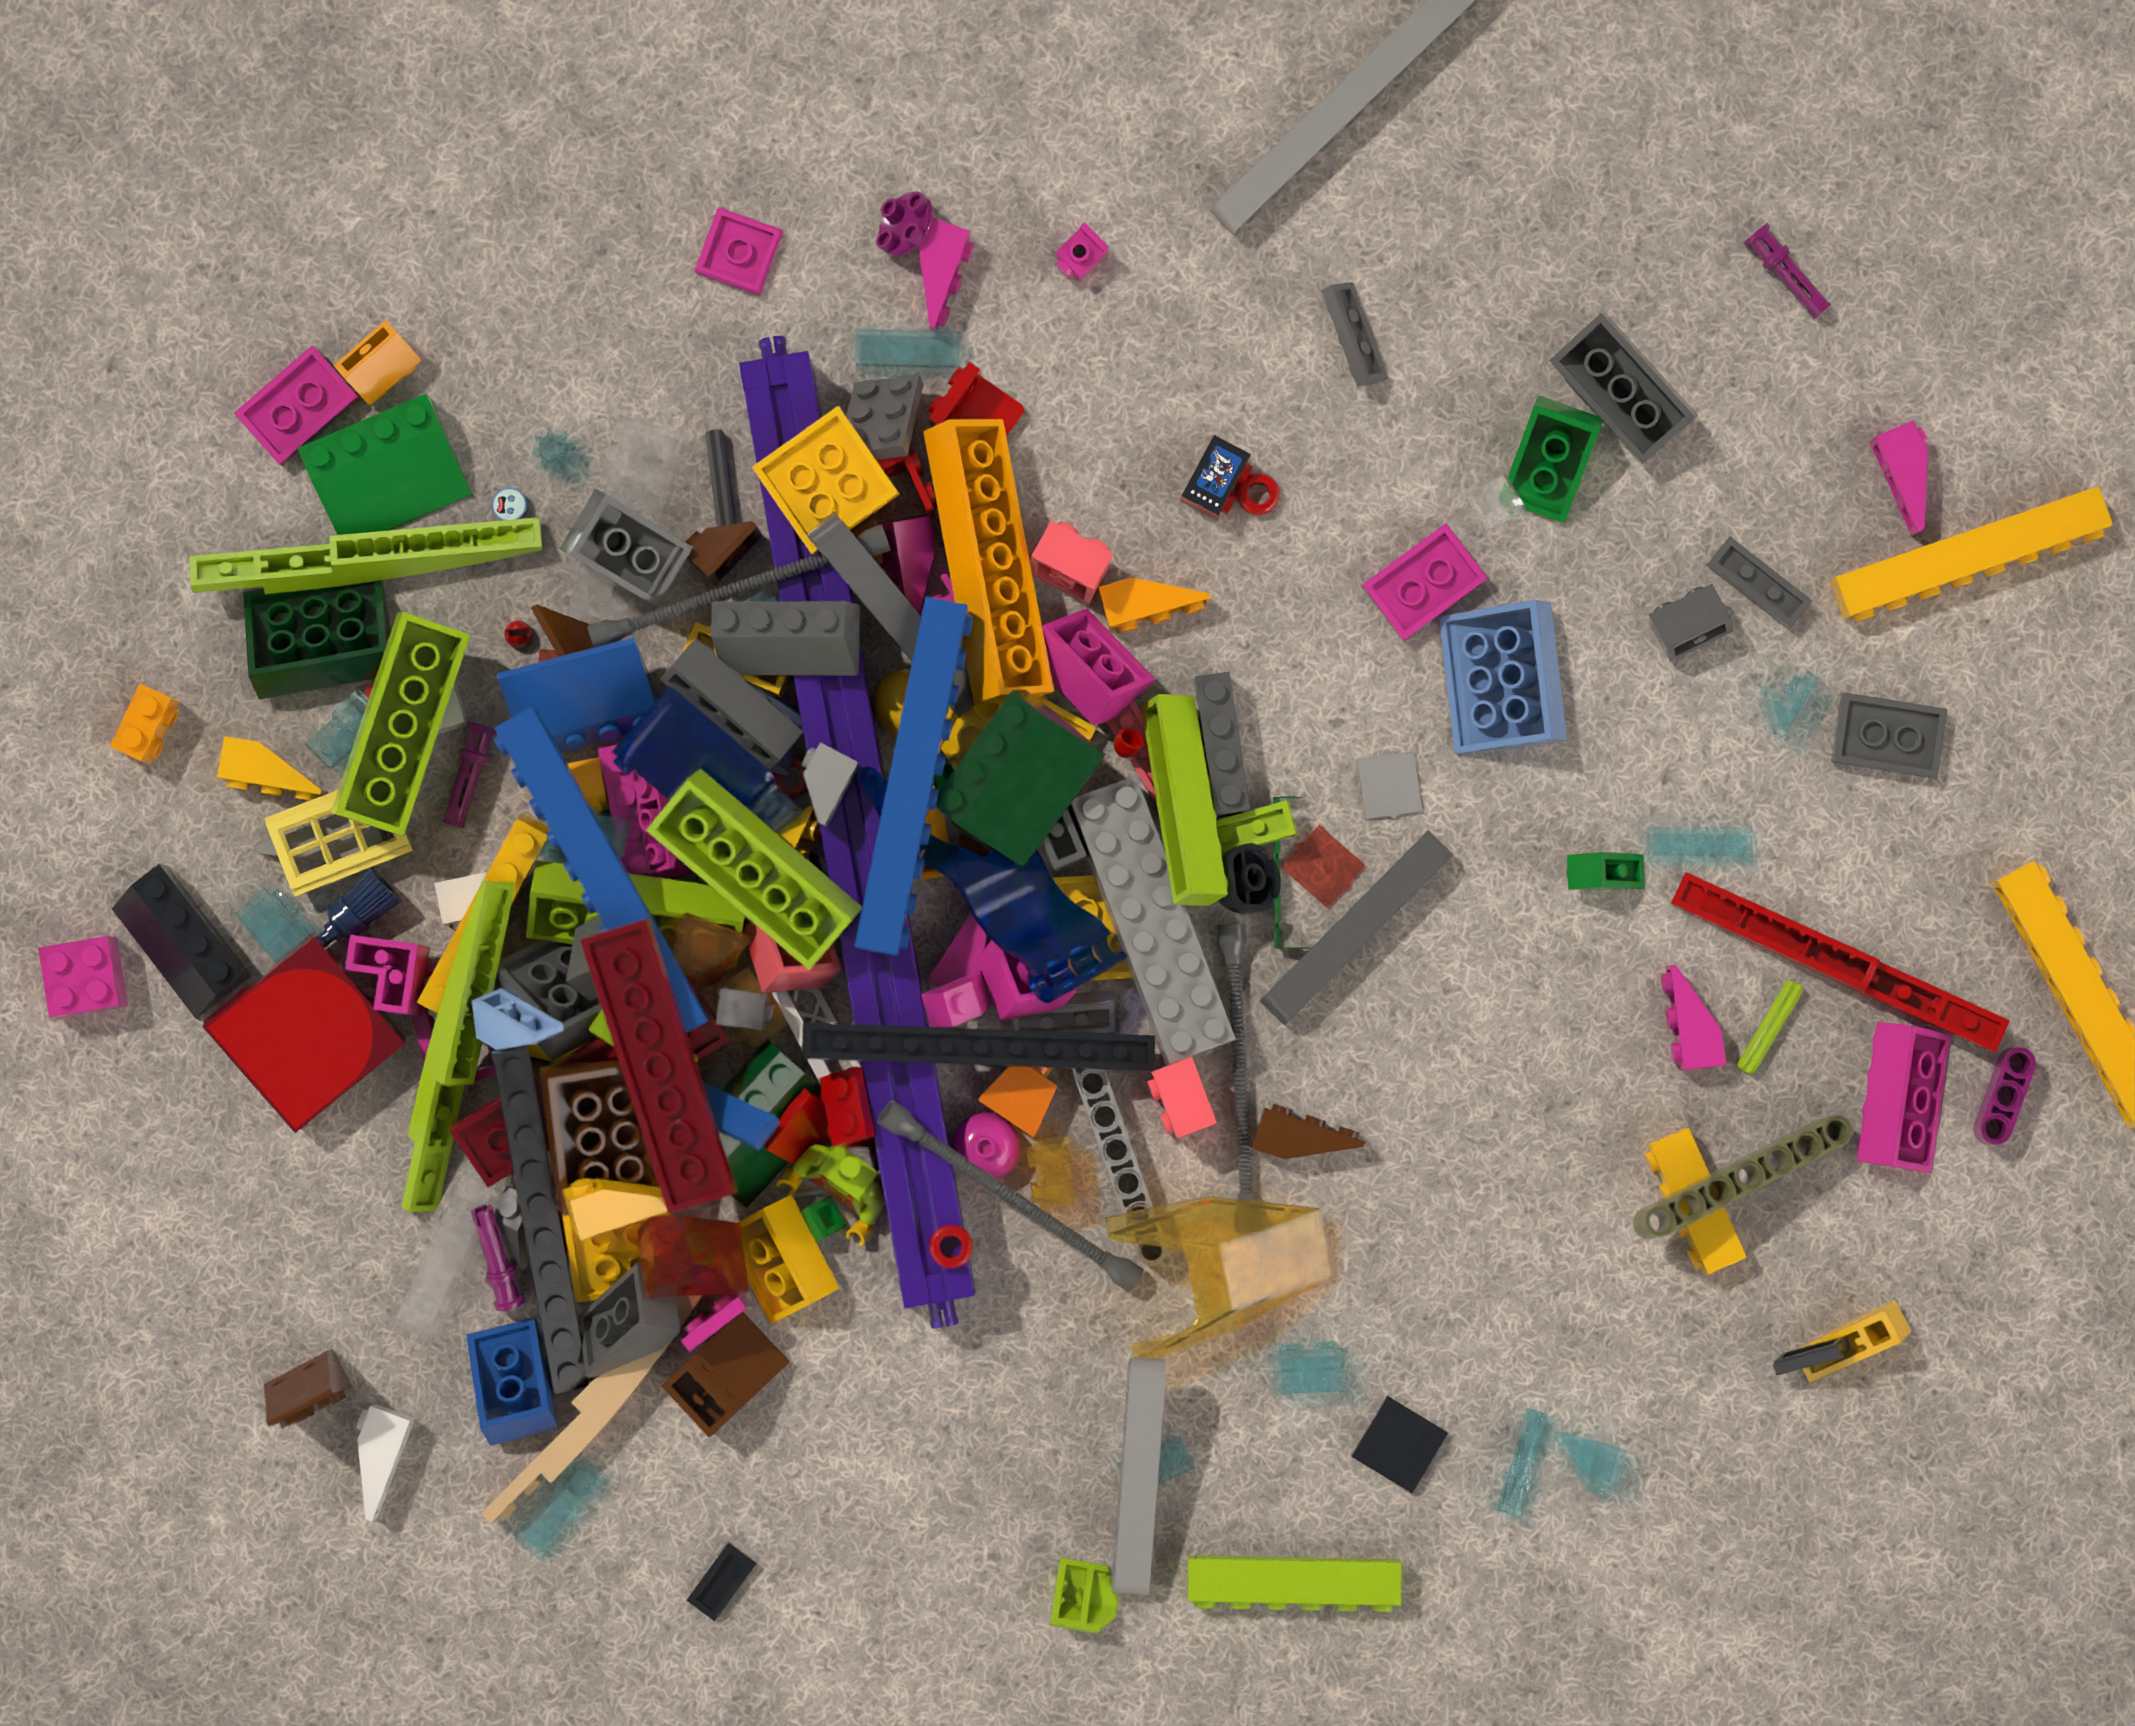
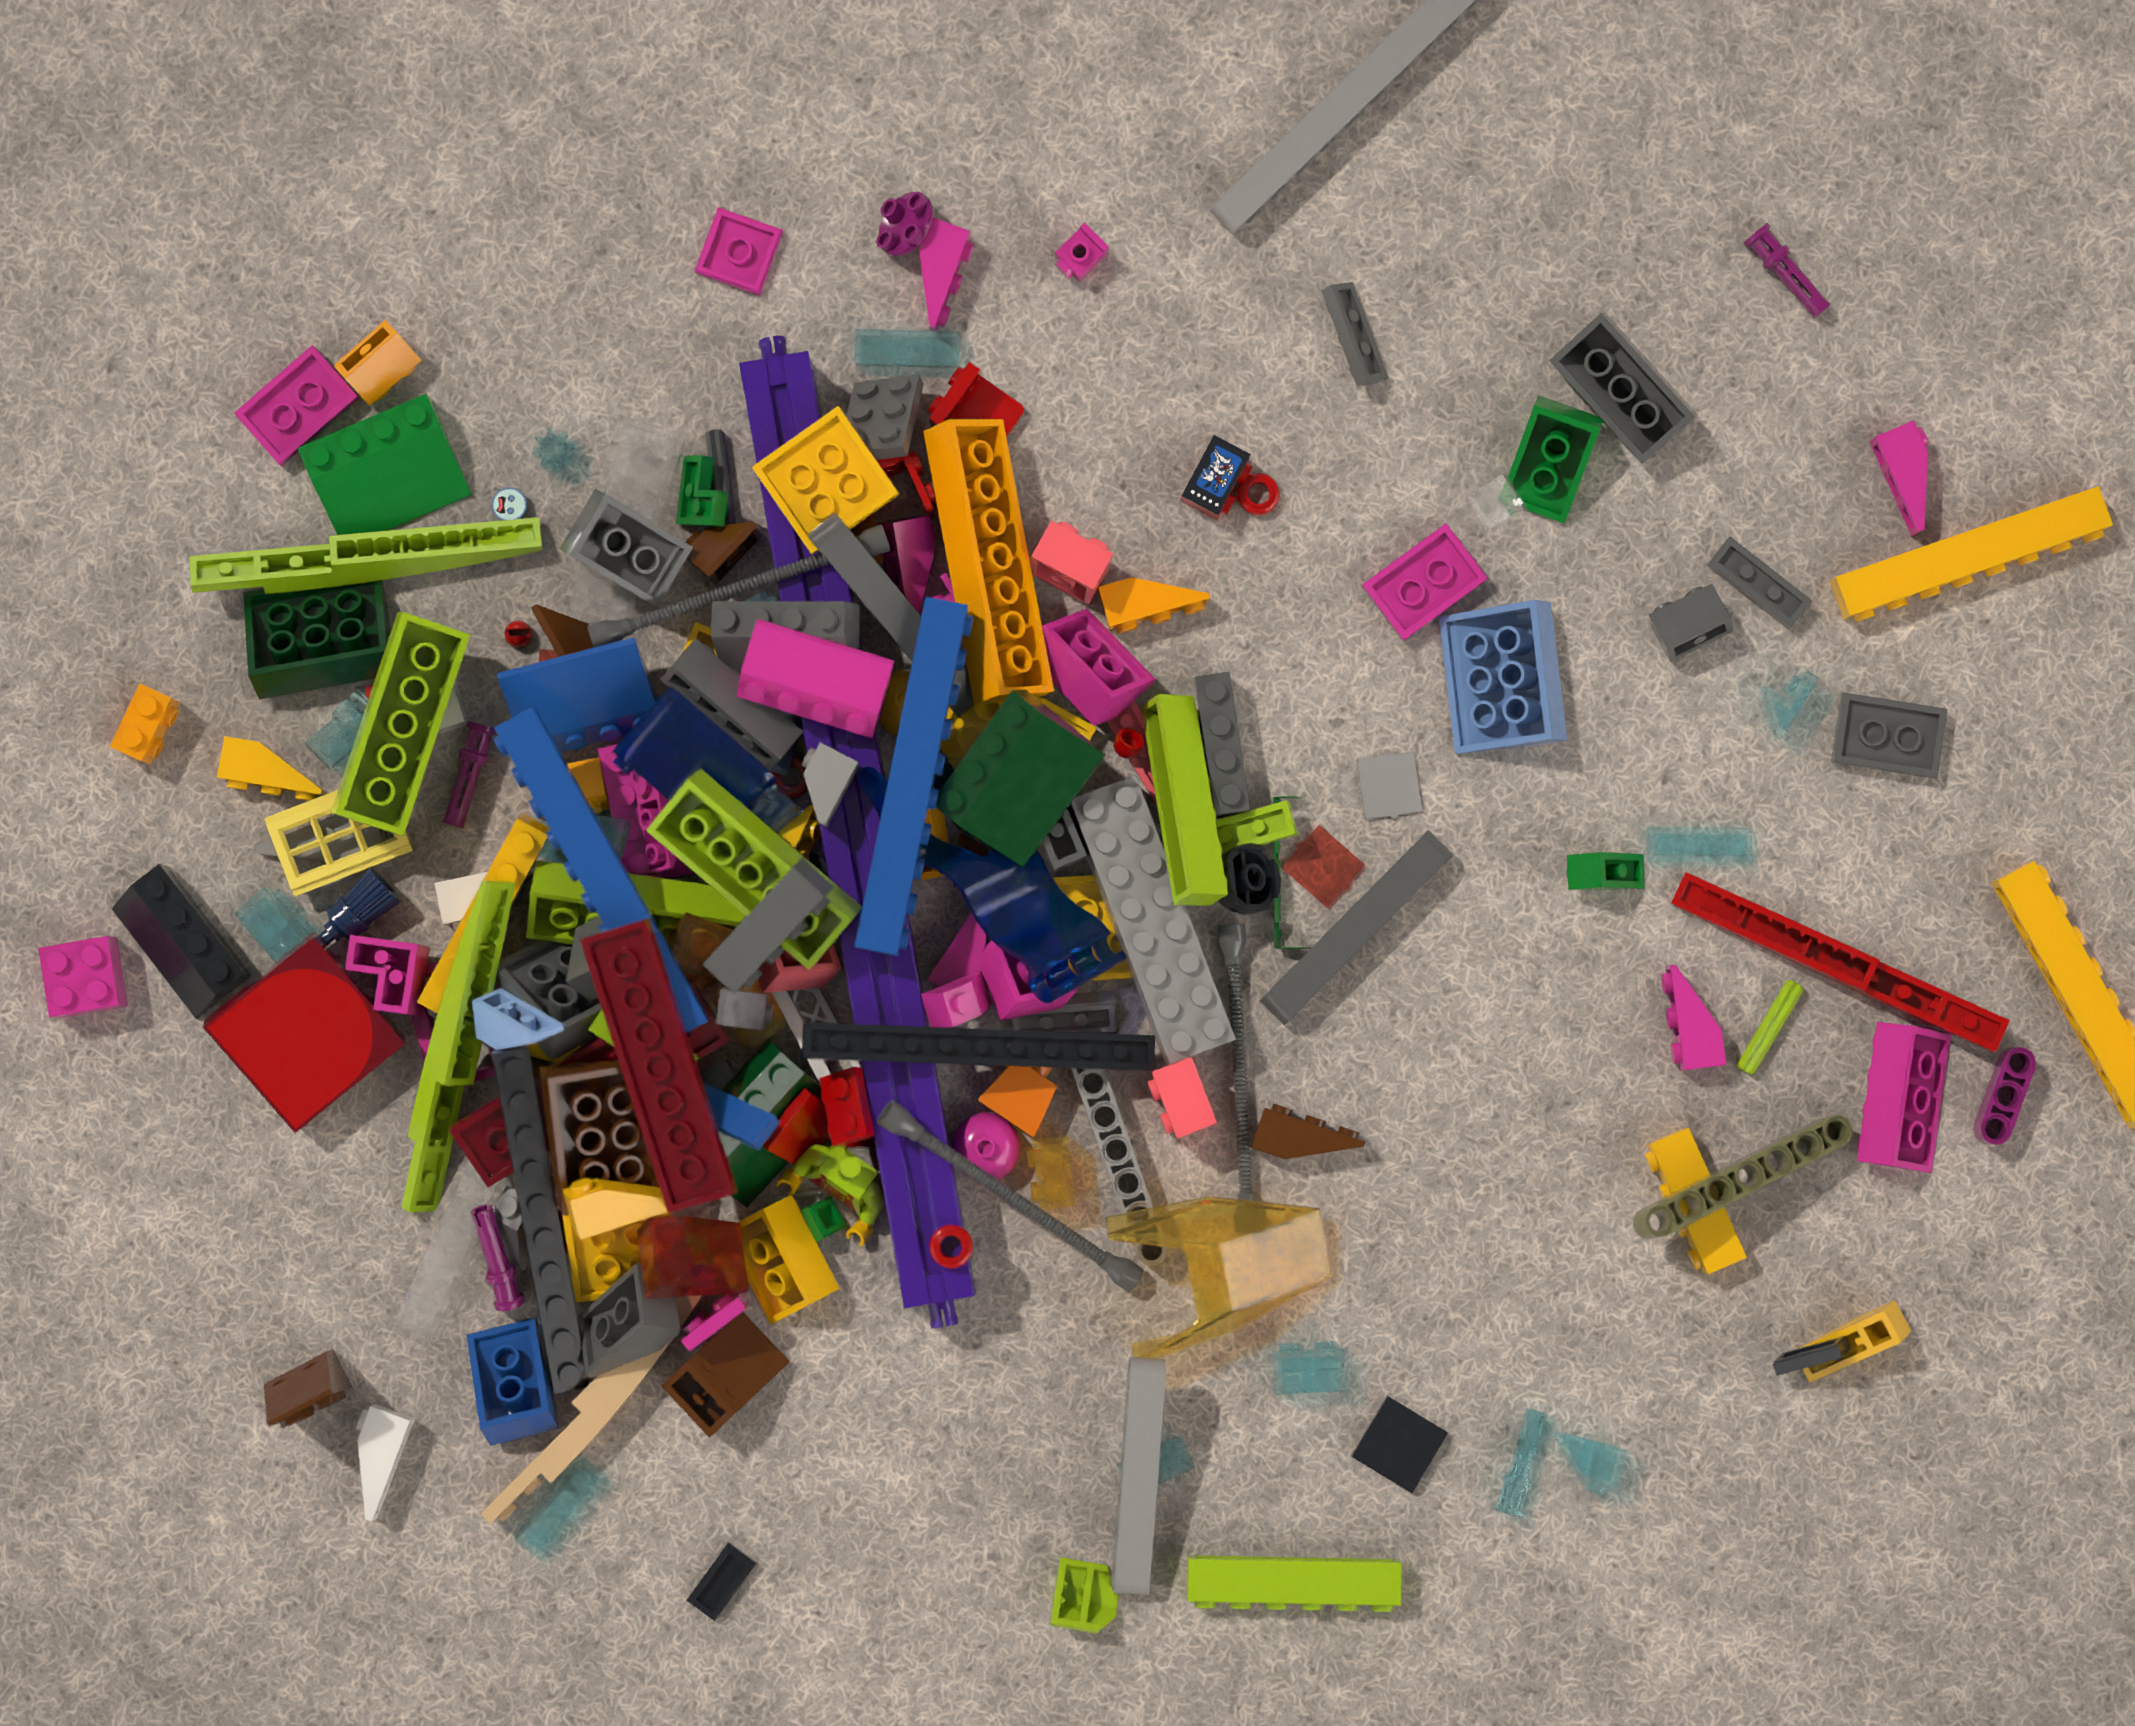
(696, 501): none -> green plate
(768, 925): none -> dark grey brick
(815, 678): none -> dark pink slope

